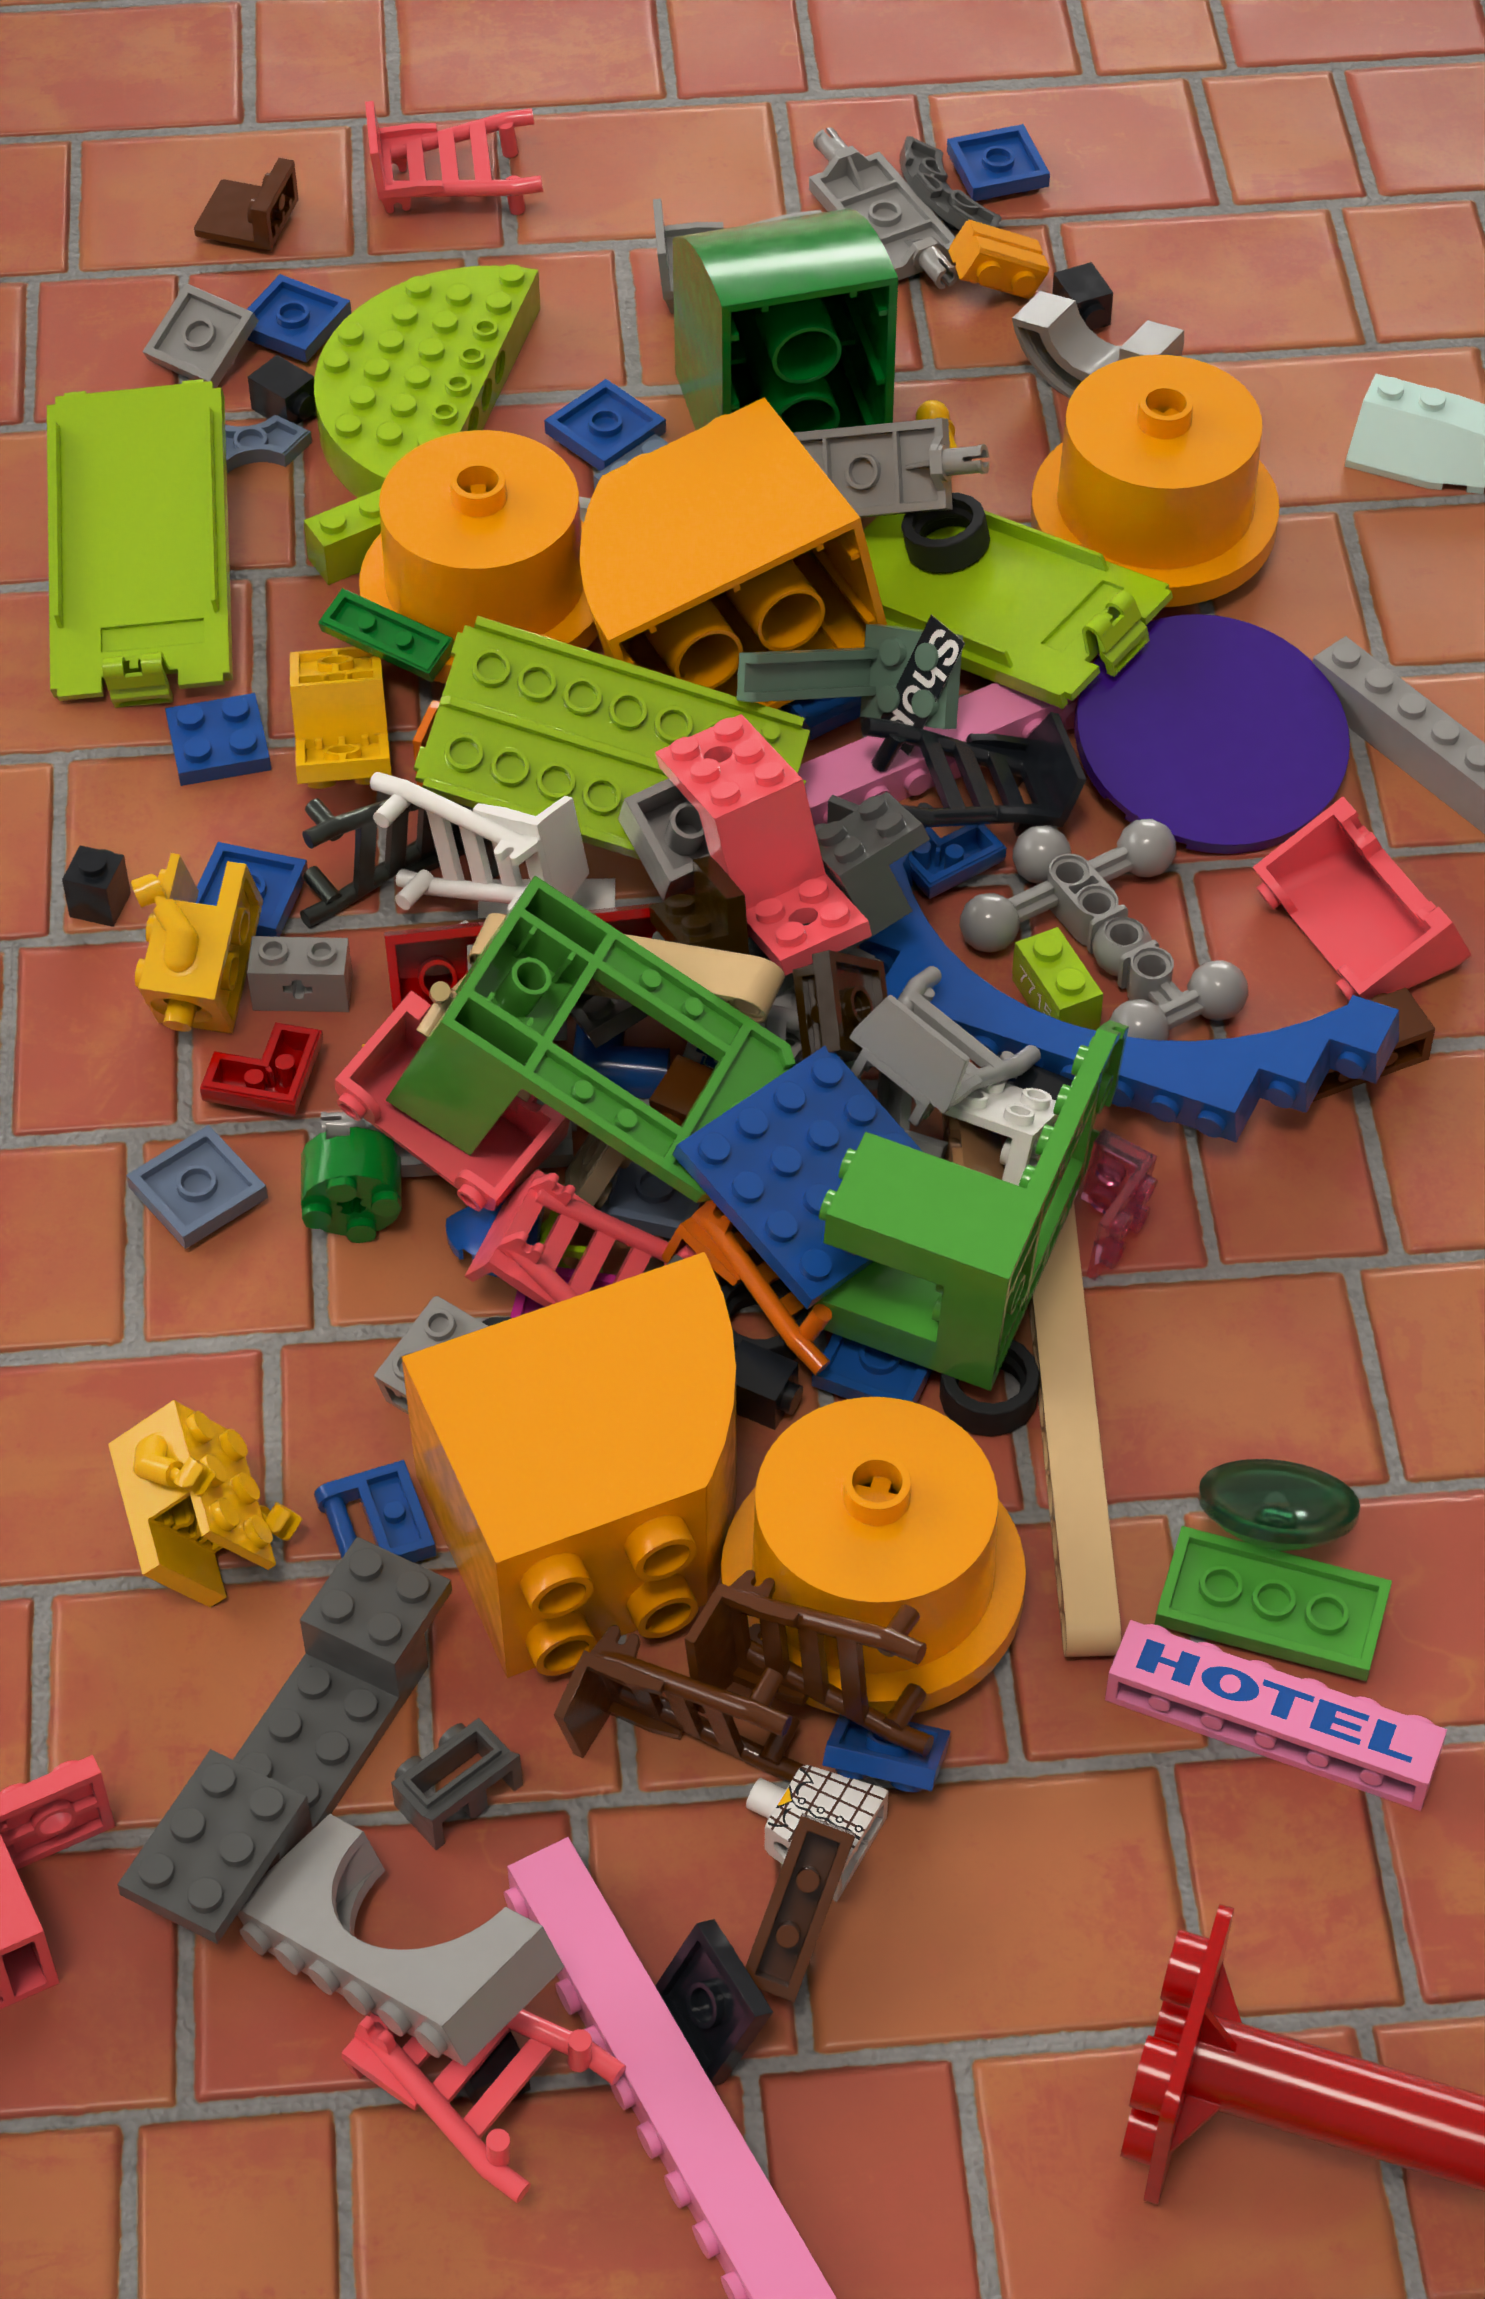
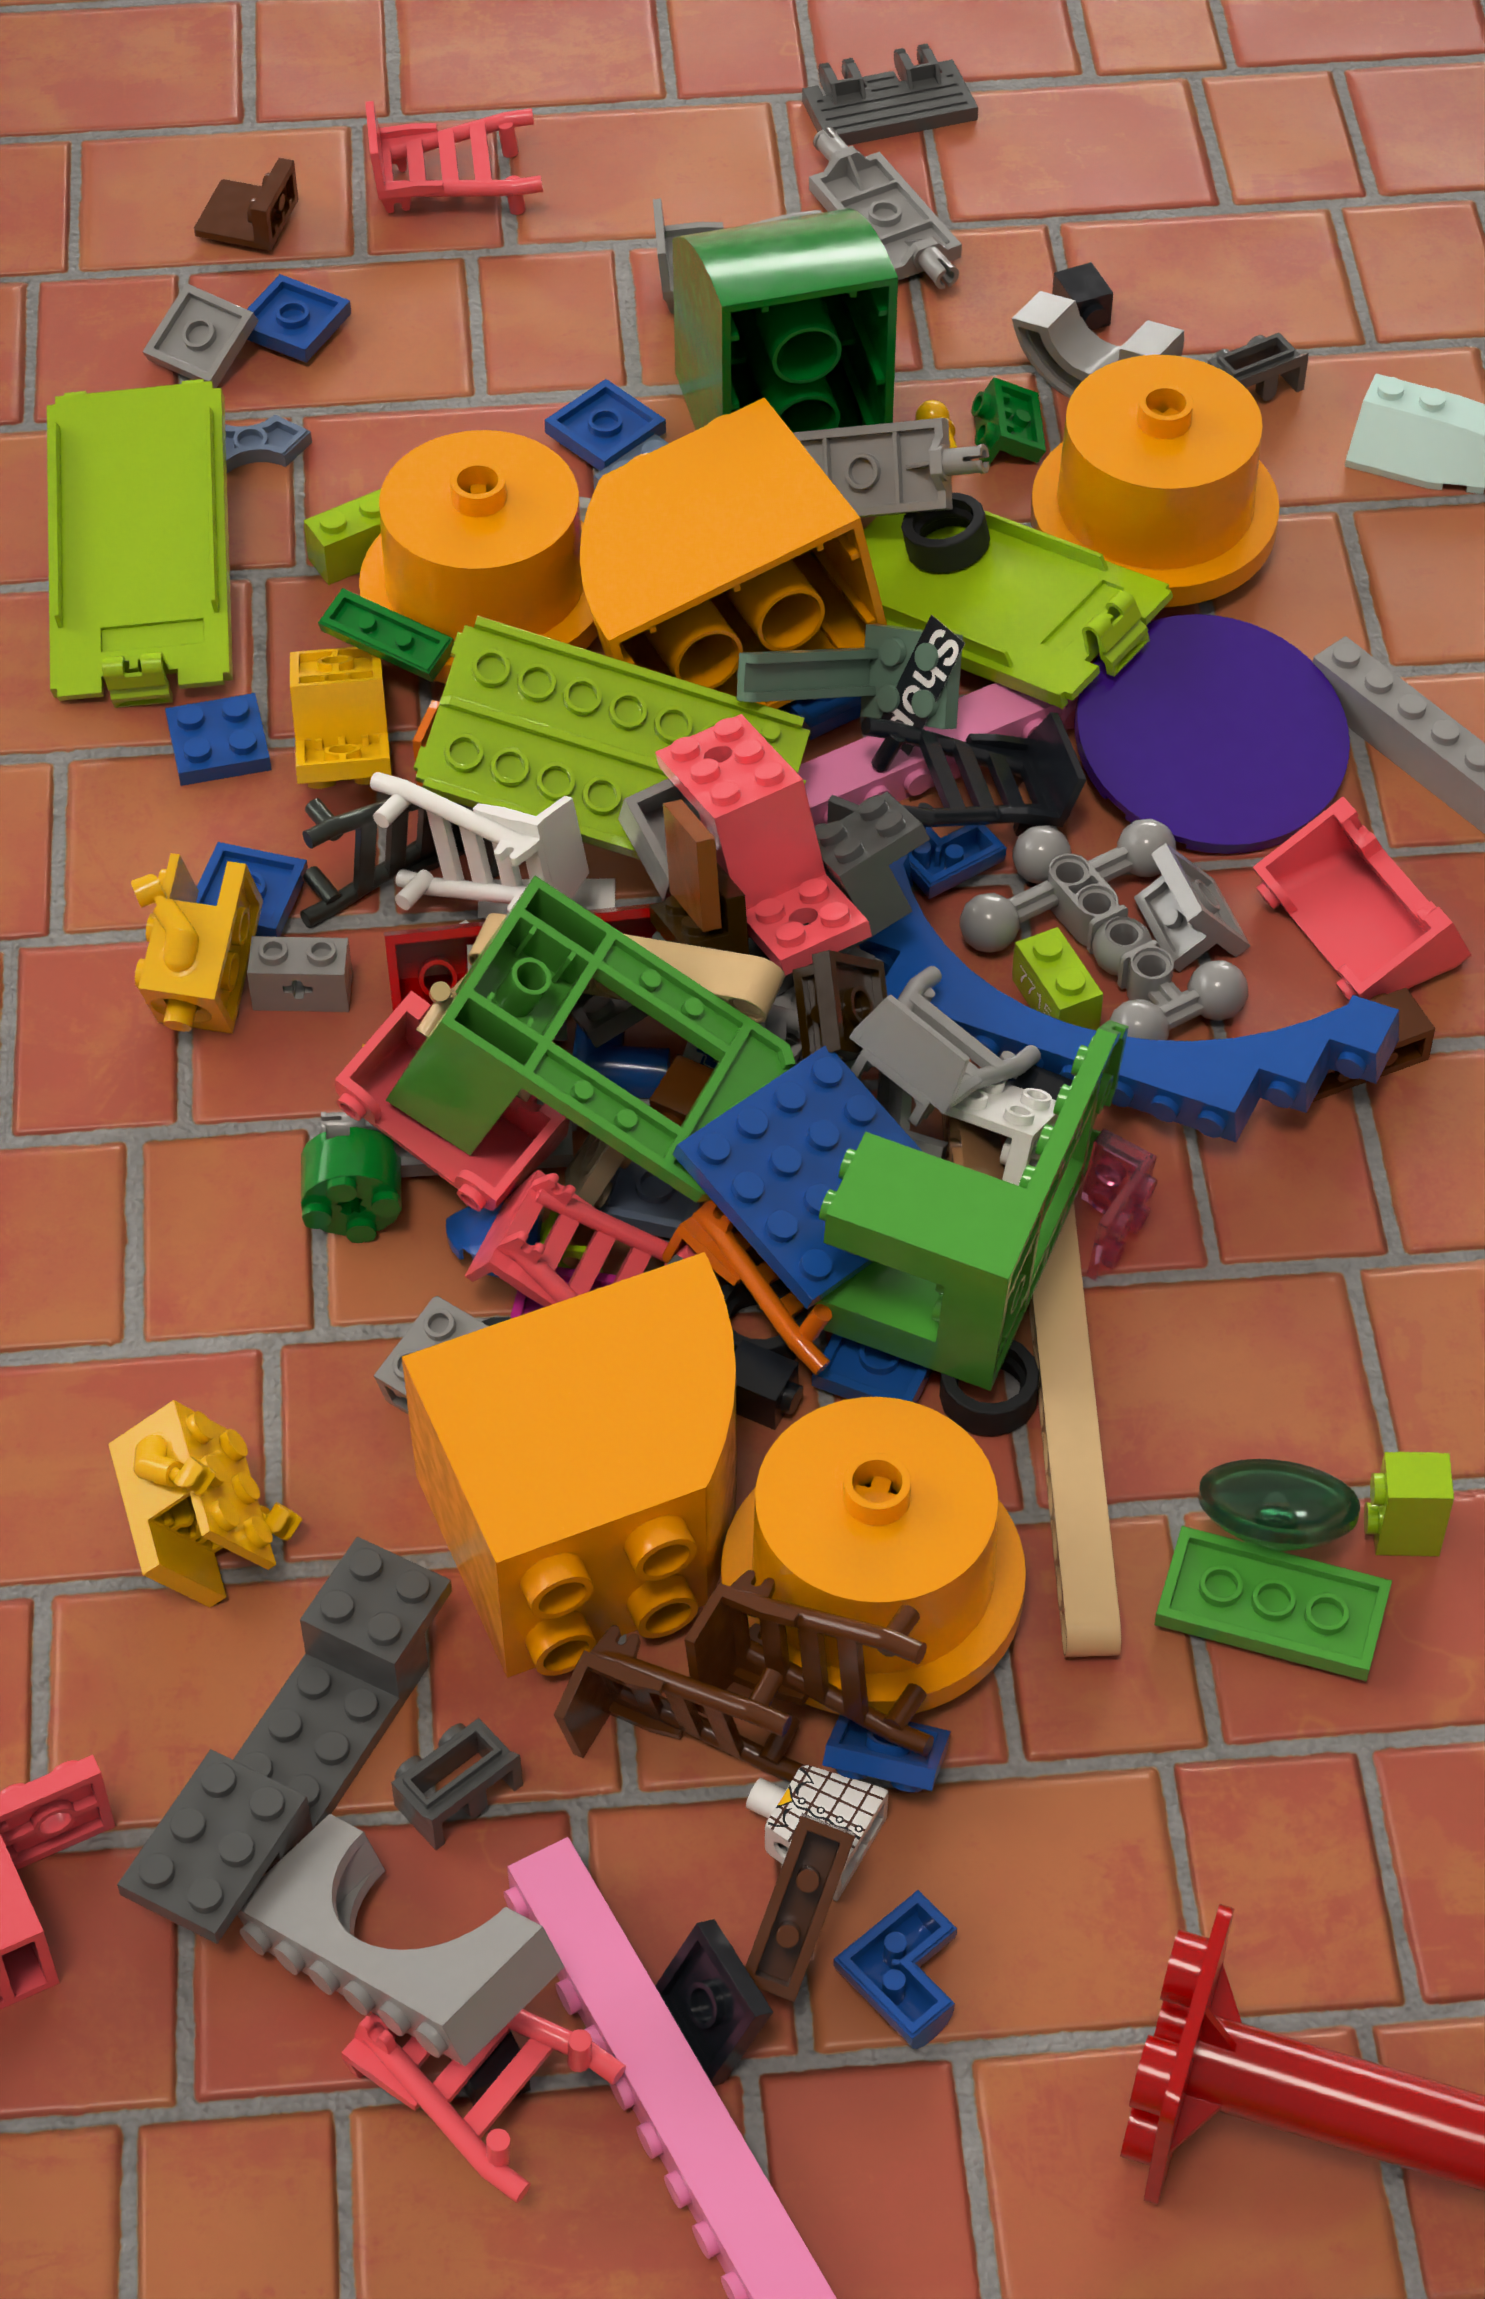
(96, 885): black brick -> none
(197, 1186): sand blue plate -> none
(268, 1083): red brick -> none
(282, 391): black brick -> none
(389, 1508): blue plate -> none
(419, 366): lime brick -> none
(692, 865): none -> dark orange tile
(883, 106): none -> dark grey hinge
(888, 1974): none -> blue brick
(927, 178): dark grey tile -> none
(998, 162): blue plate -> none
(998, 259): light orange brick -> none
(1009, 421): none -> green bracket
(1188, 910): none -> light grey bracket
(1262, 363): none -> dark grey window
(1275, 1714): bright pink brick -> none
(1410, 1503): none -> lime brick

